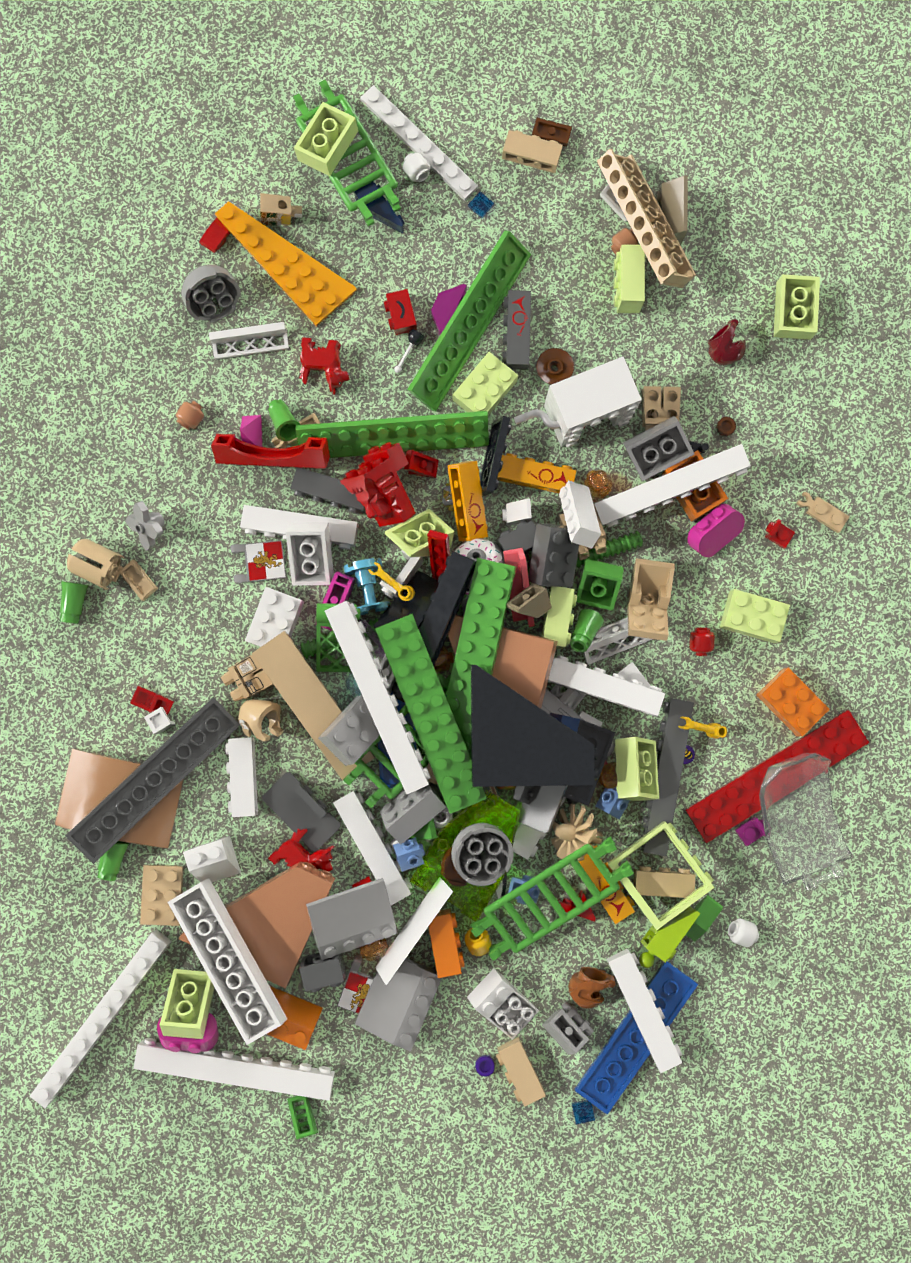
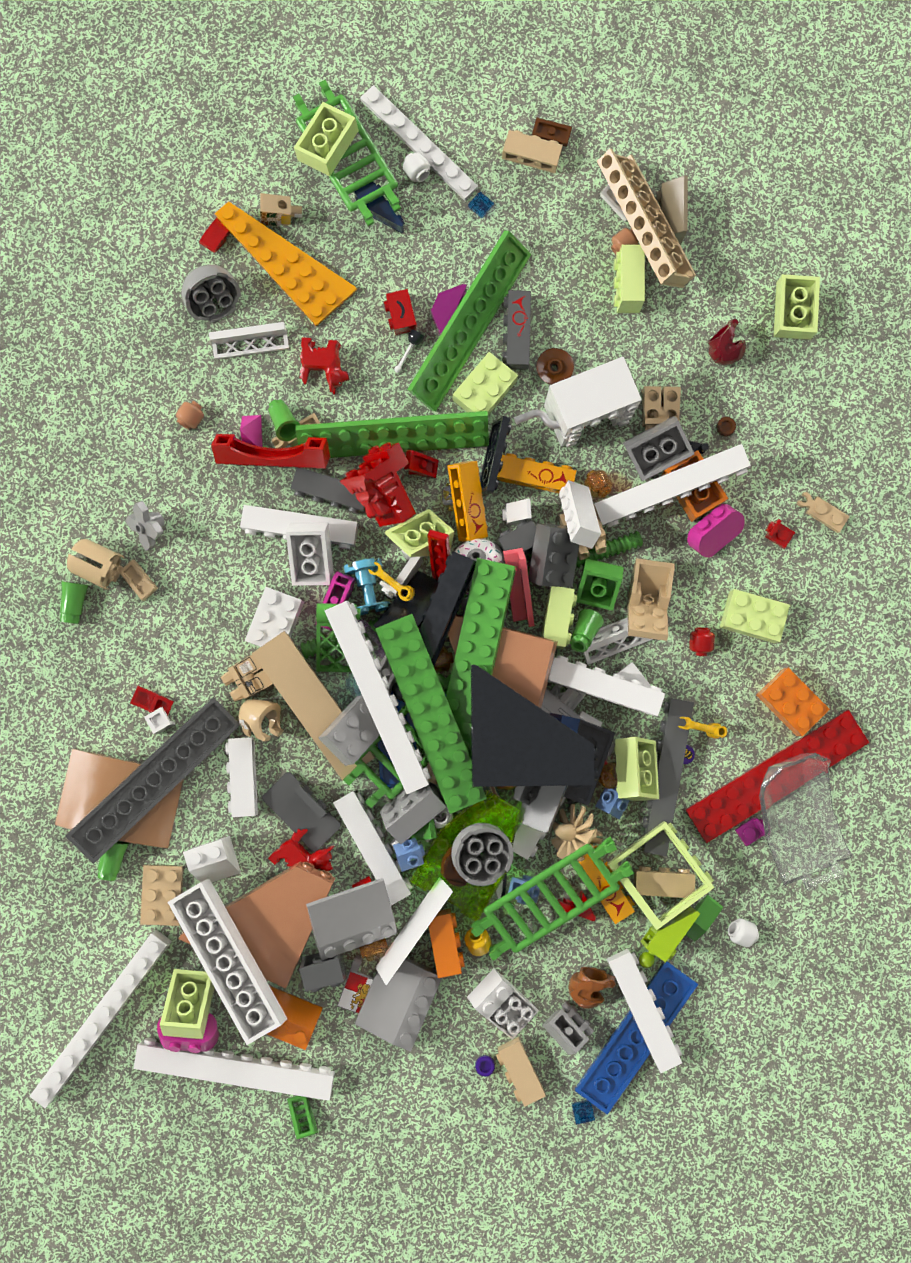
(262, 560): flag -> none
(532, 601): dark tan slope -> none

